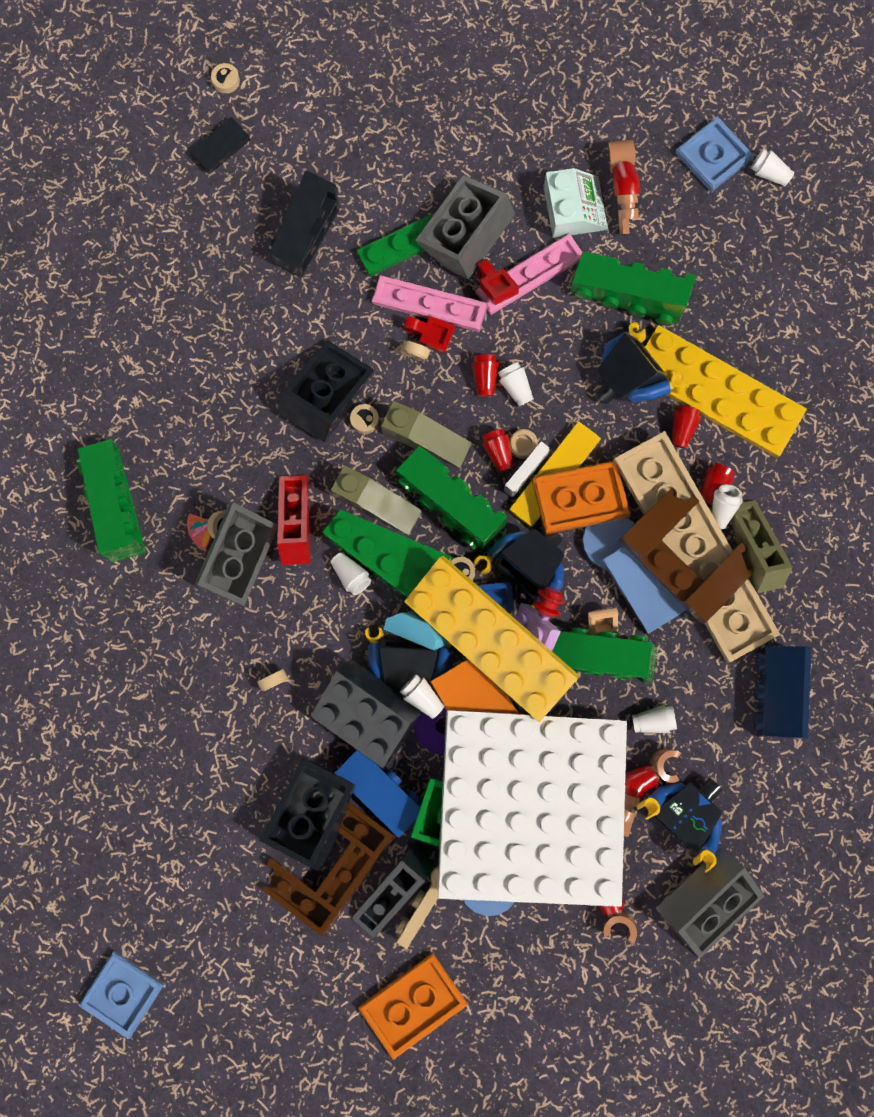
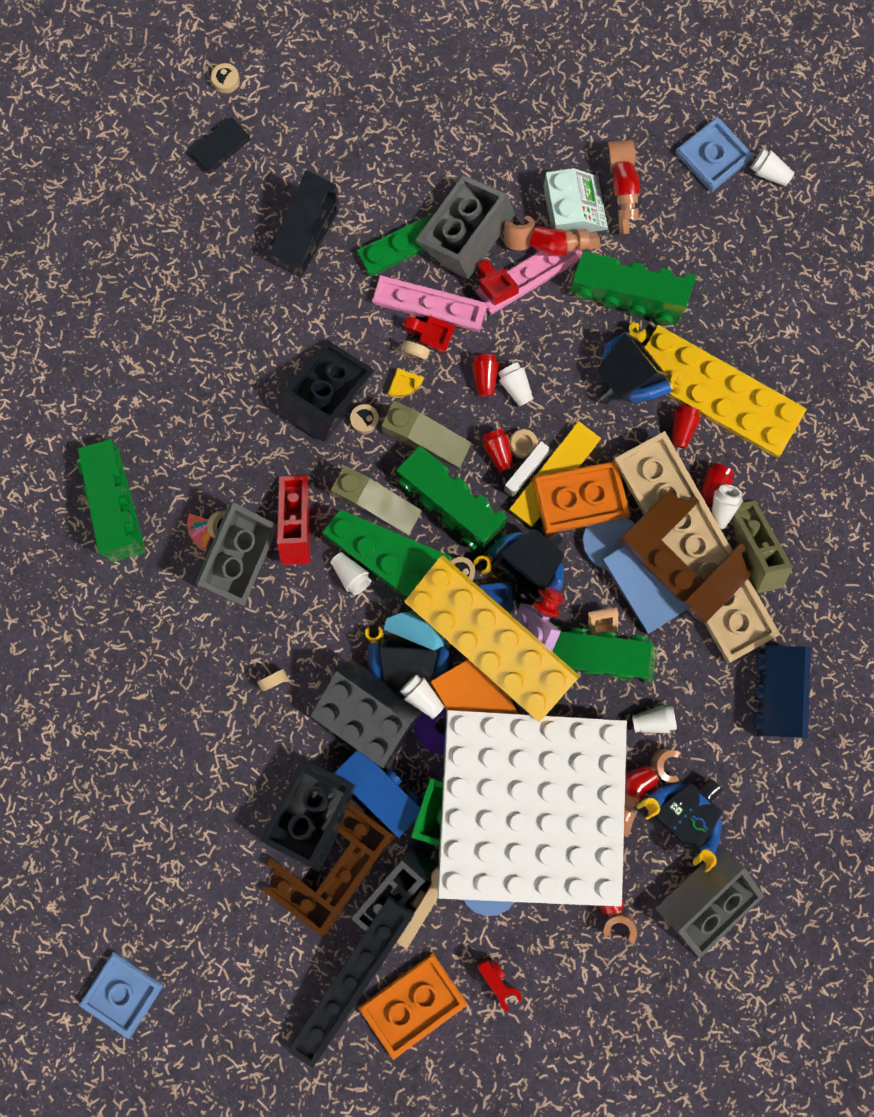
(351, 981): none -> black plate
(404, 383): none -> yellow tile
(493, 975): none -> red plate
(547, 240): none -> nougat piece

